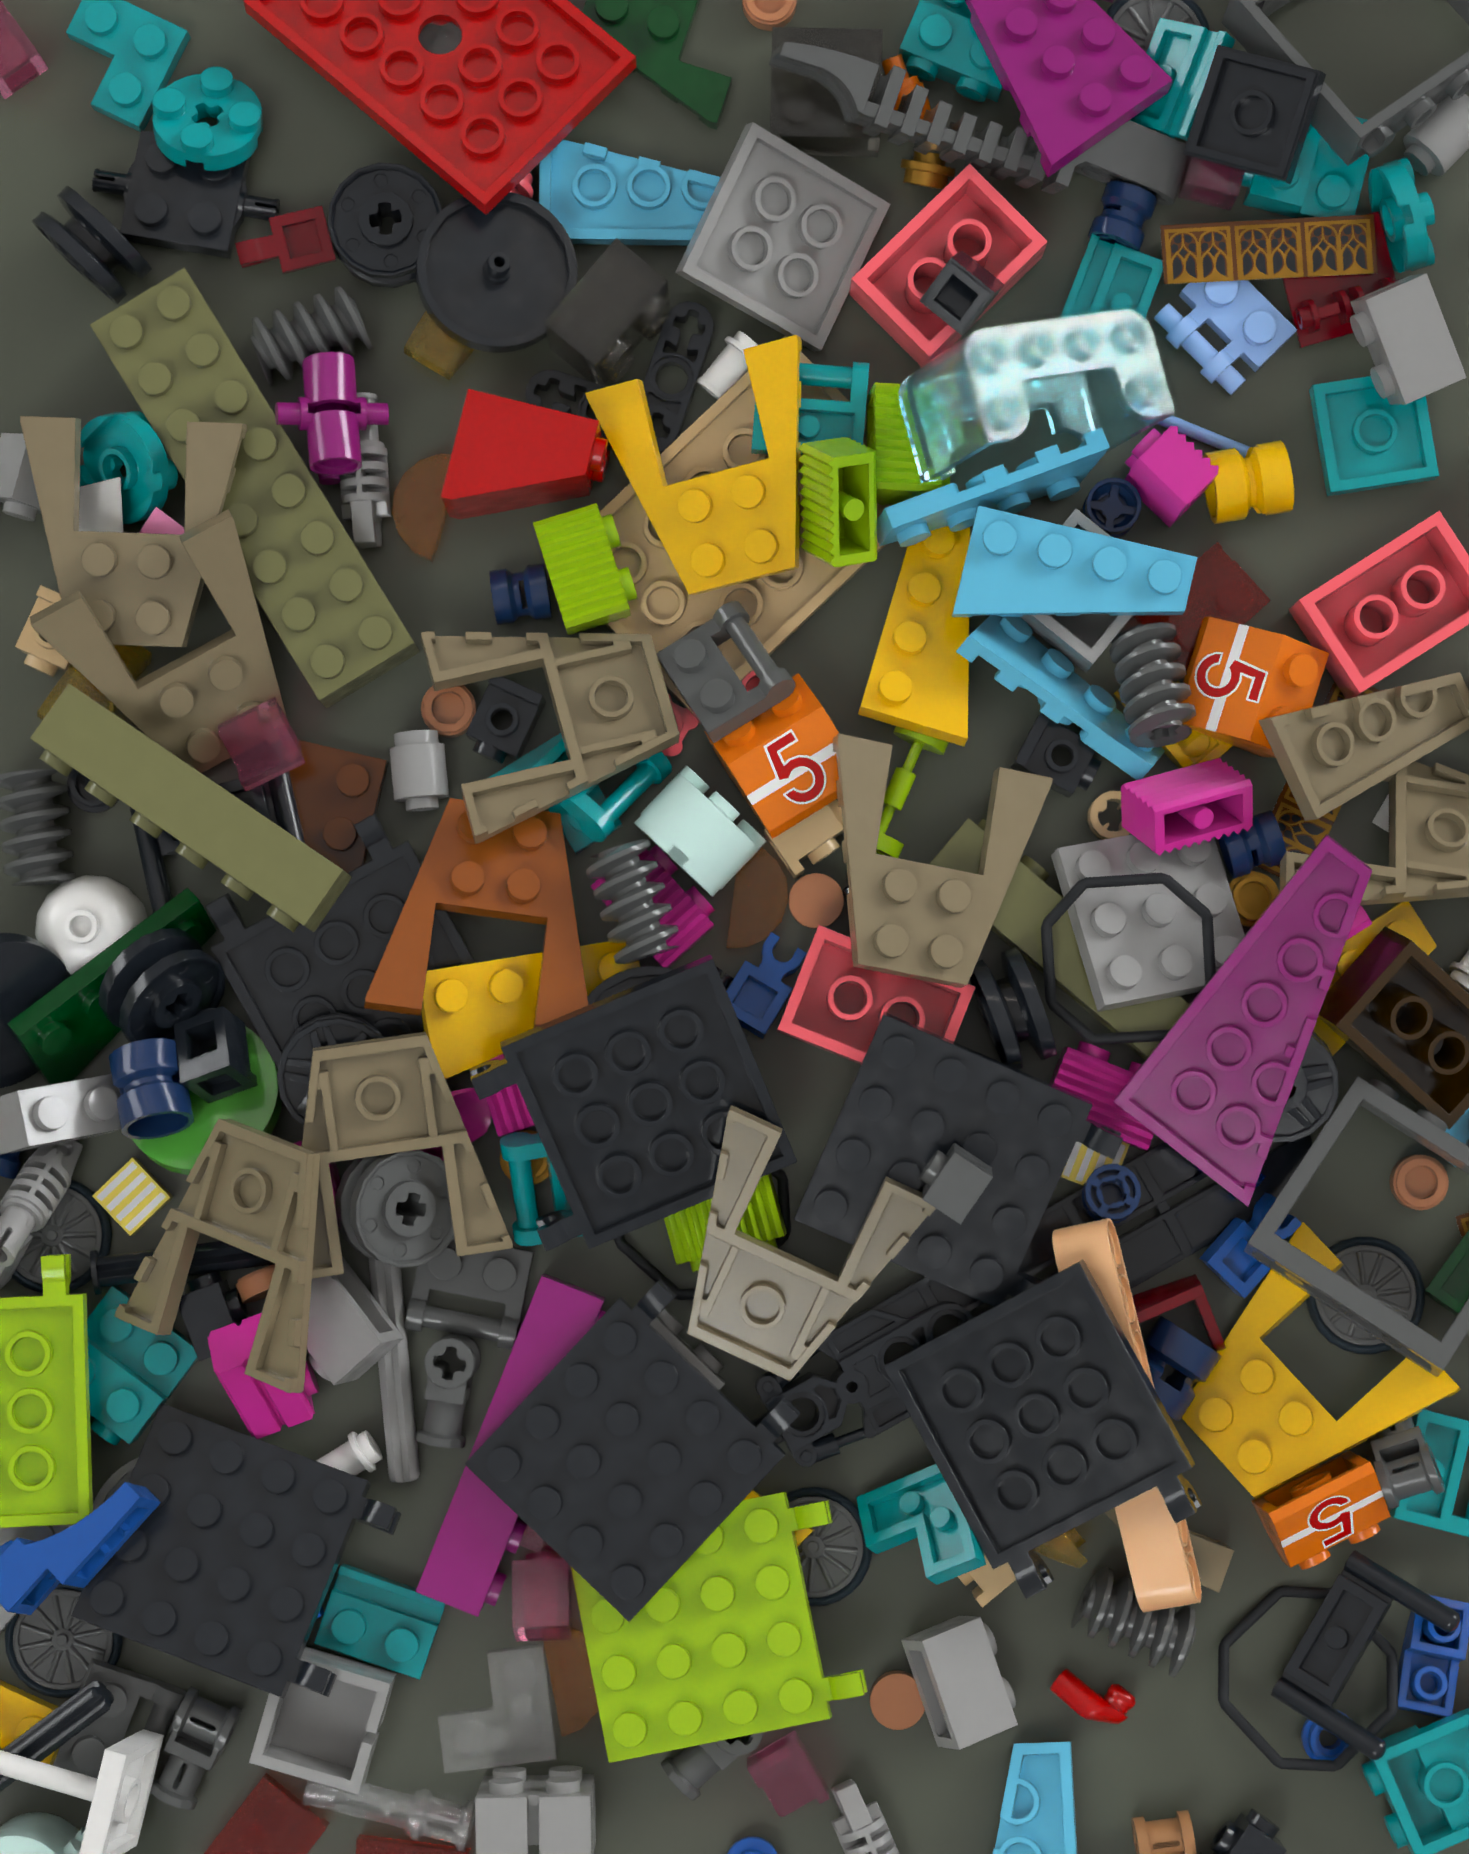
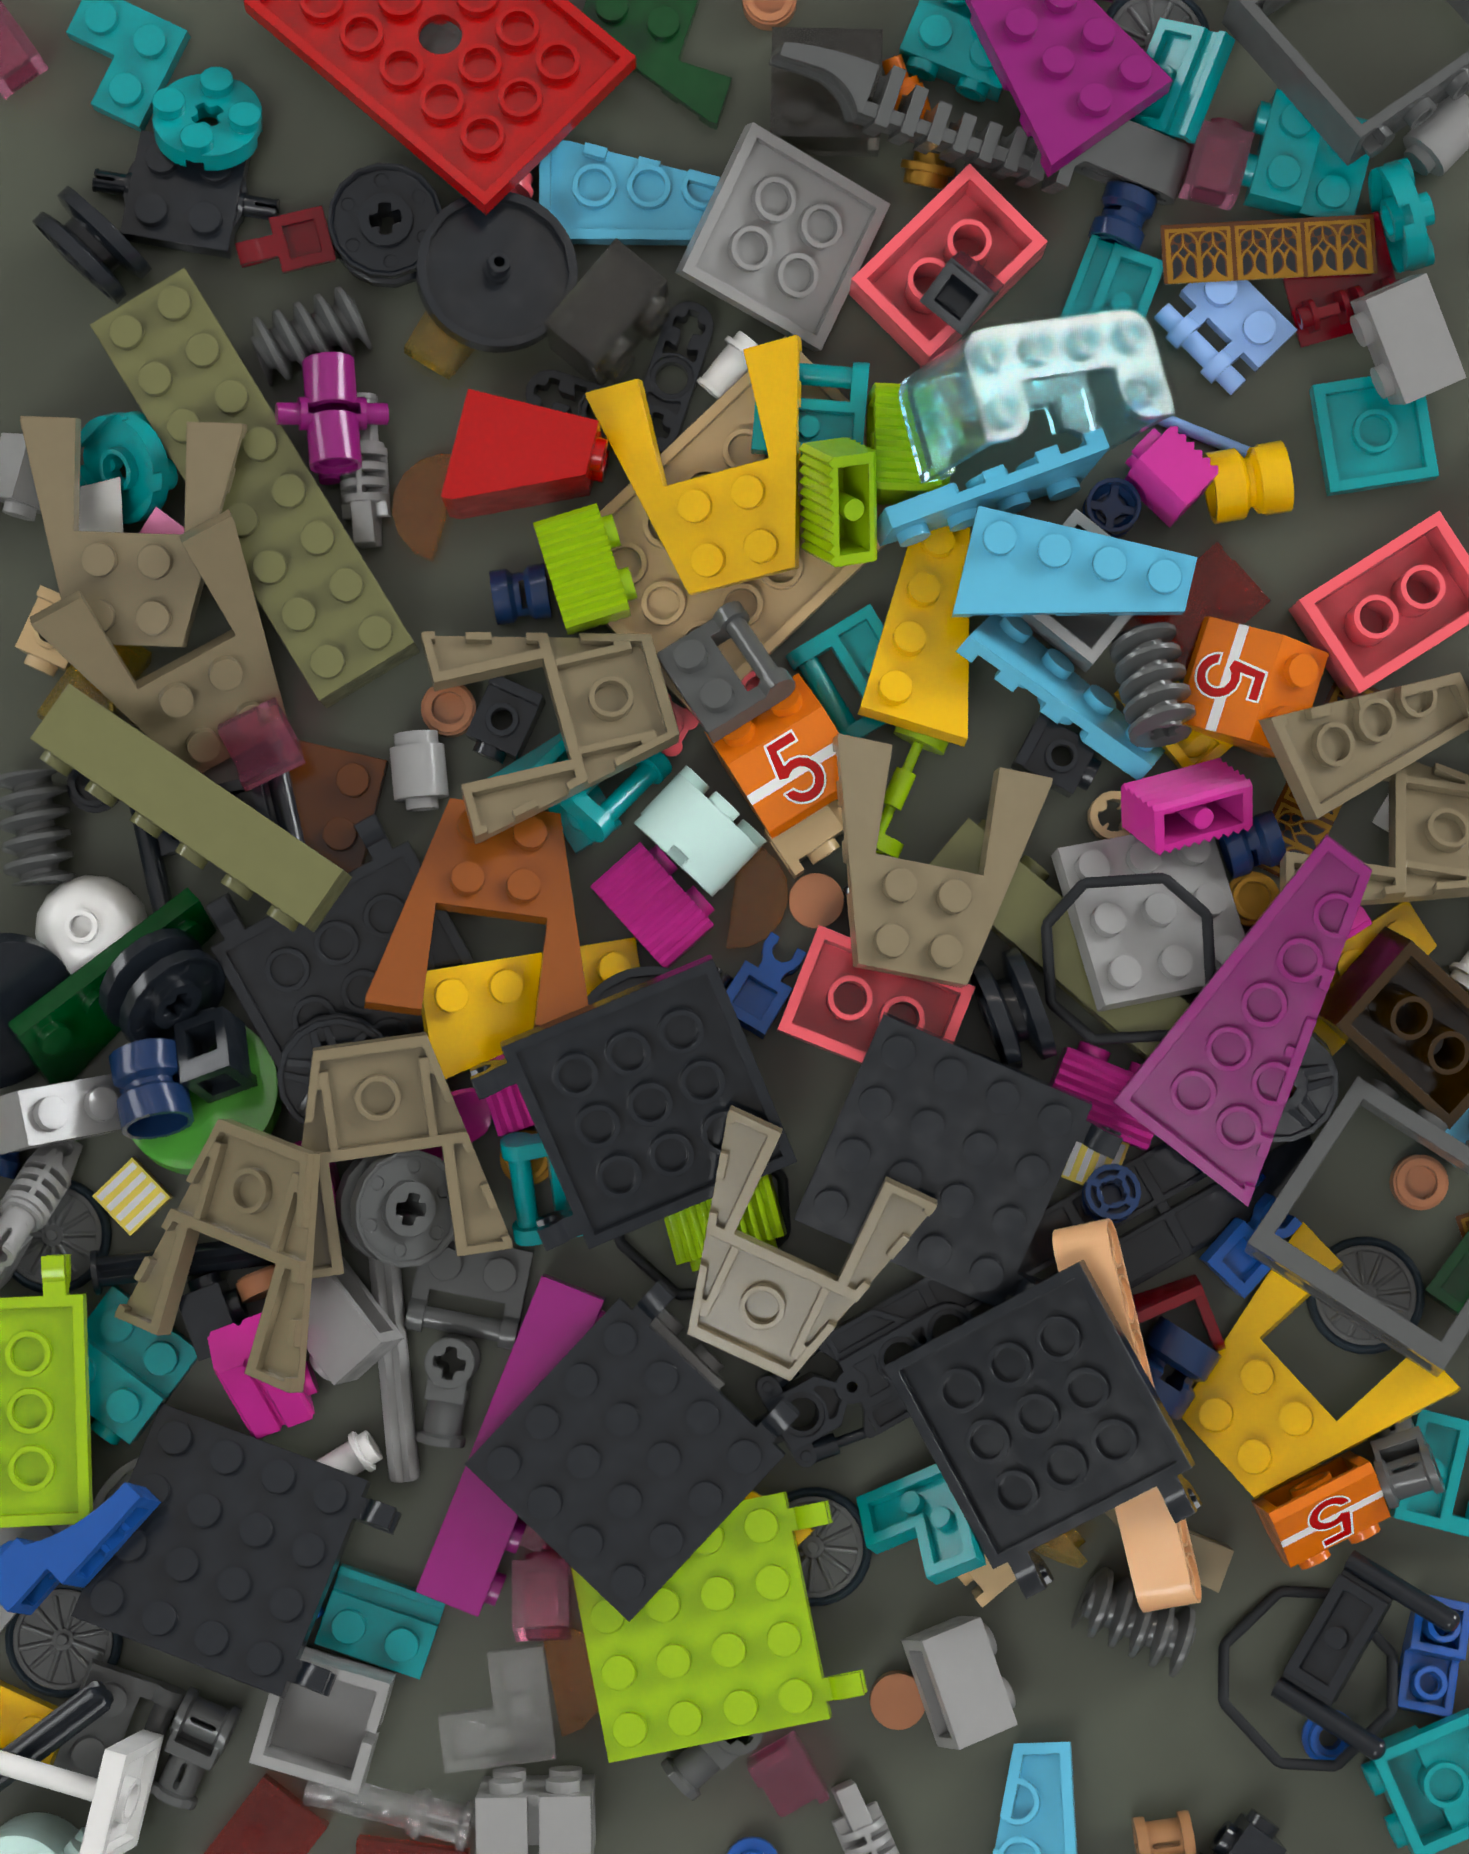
(632, 902): dark grey piece -> none
(855, 646): none -> teal plate
(955, 1182): dark grey plate -> none
(1092, 1705): red arm -> none
(1254, 114): black plate -> none

